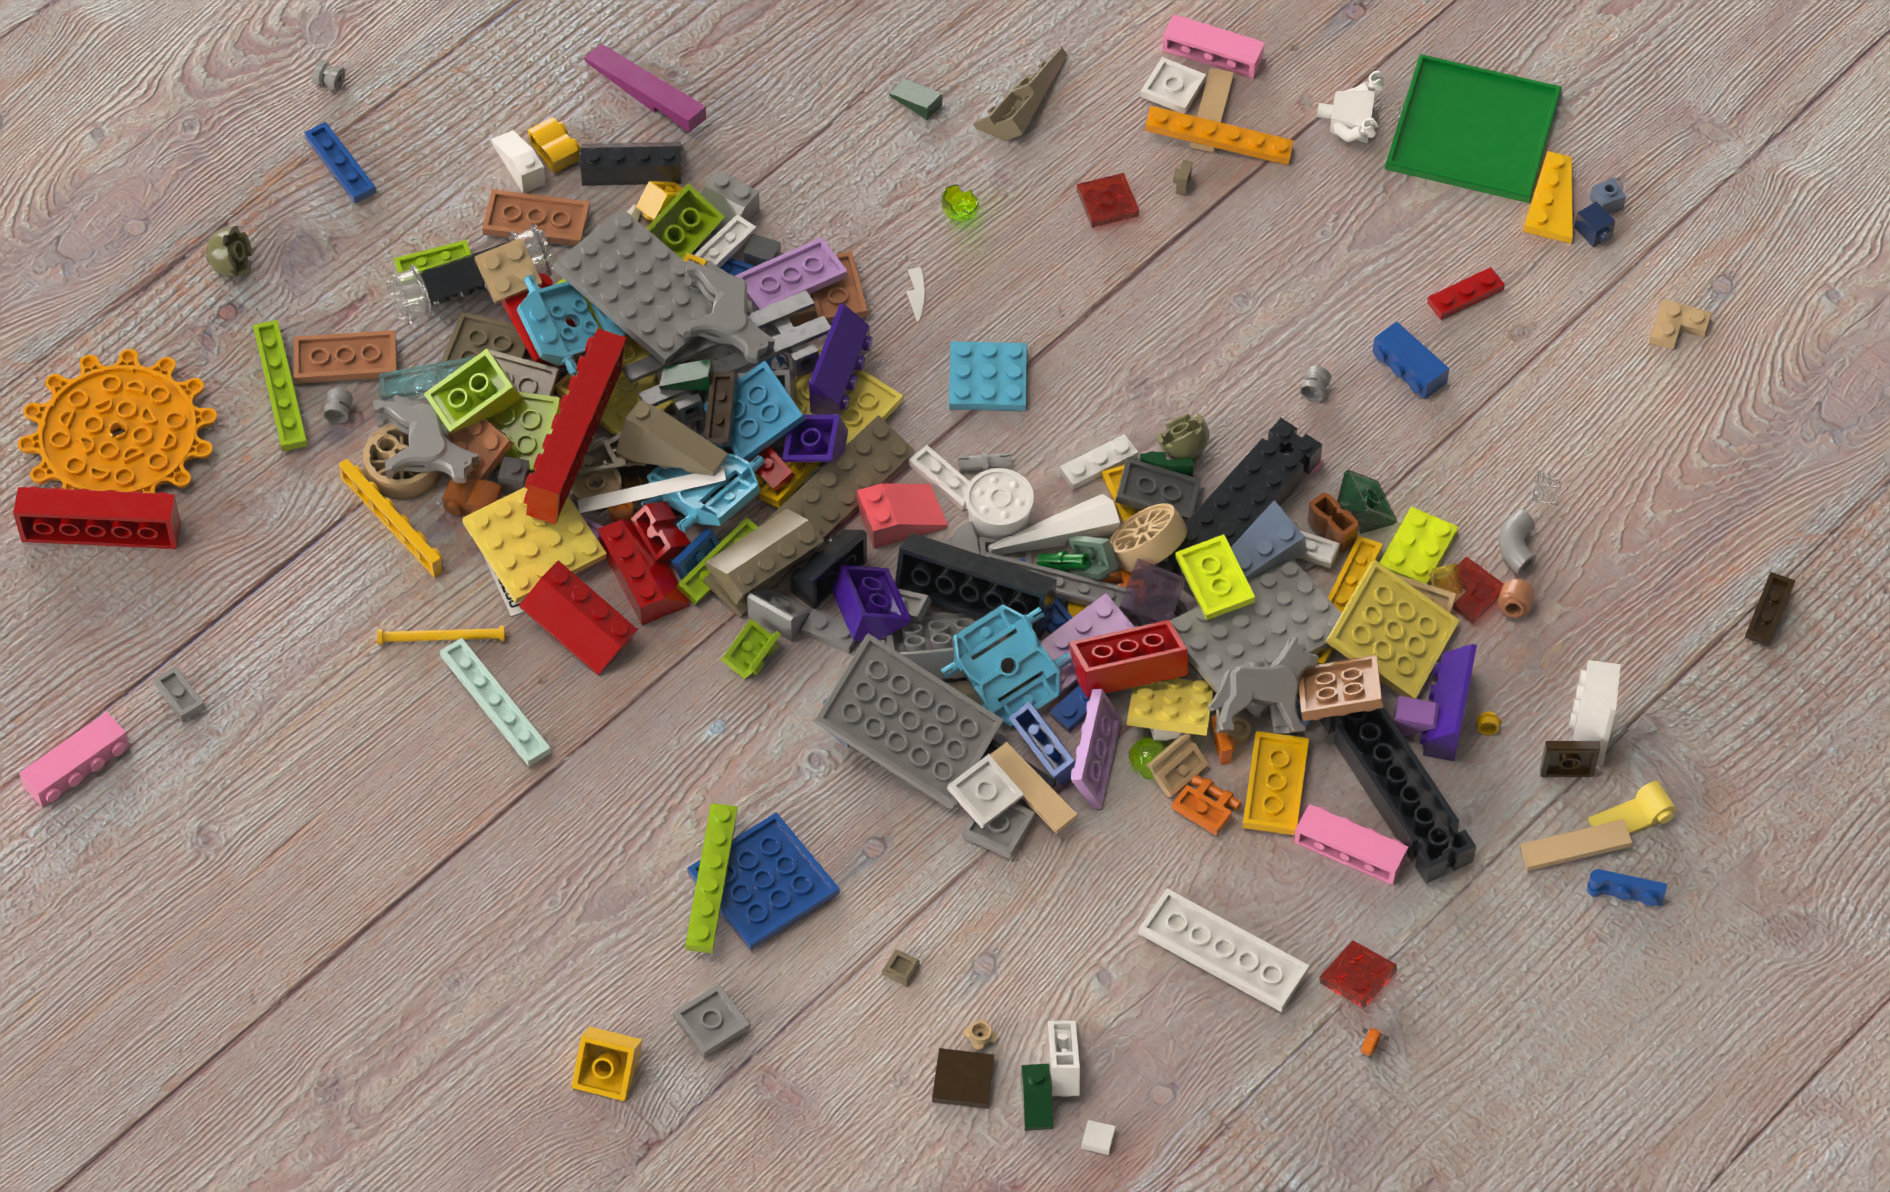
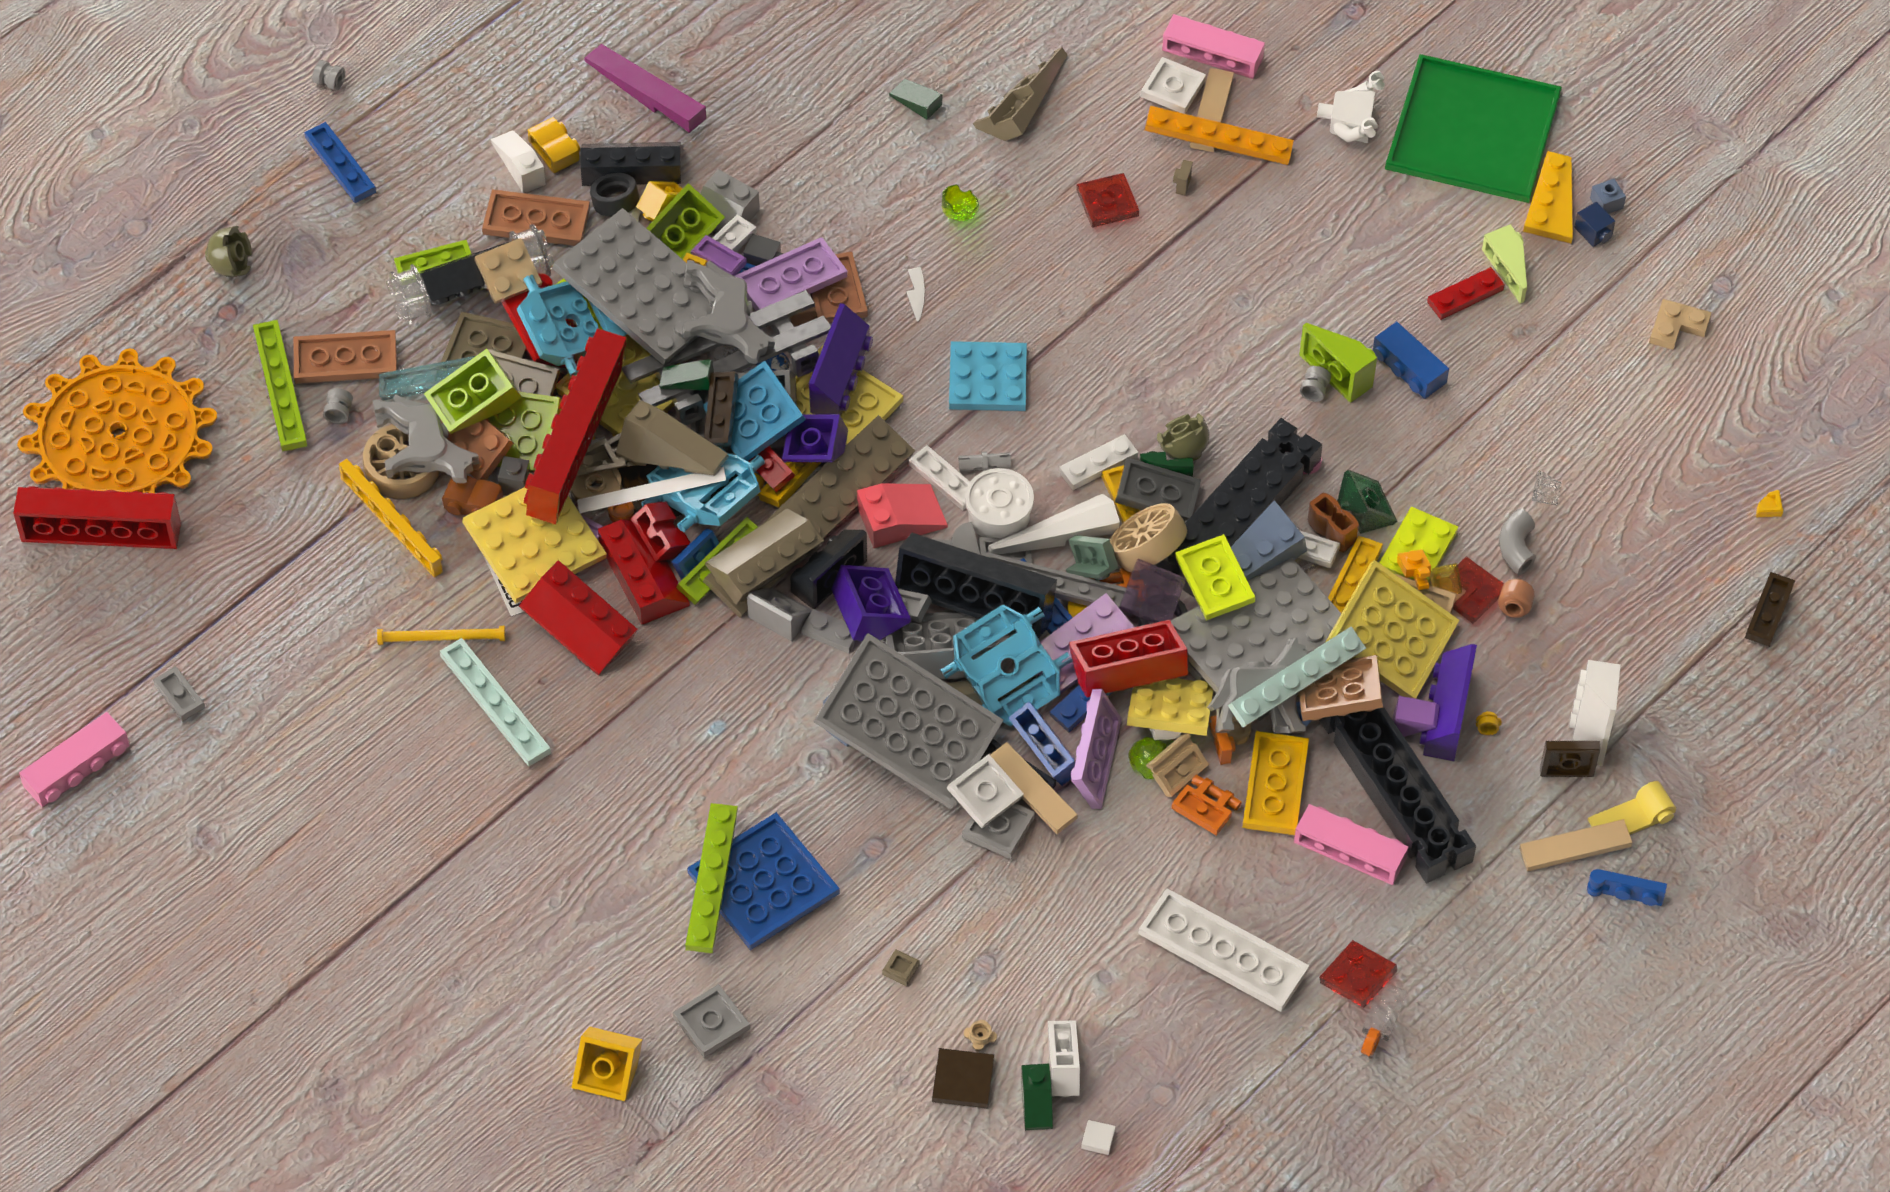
(614, 183): none -> black tyre
(719, 255): none -> medium lavender tile
(749, 649): lime bracket -> none
(1064, 561): green pin -> none
(1296, 677): none -> light aqua plate
(1346, 359): none -> lime slope
(1415, 565): none -> light orange plate
(1506, 253): none -> yellowish green slope
(1770, 505): none -> yellow tile

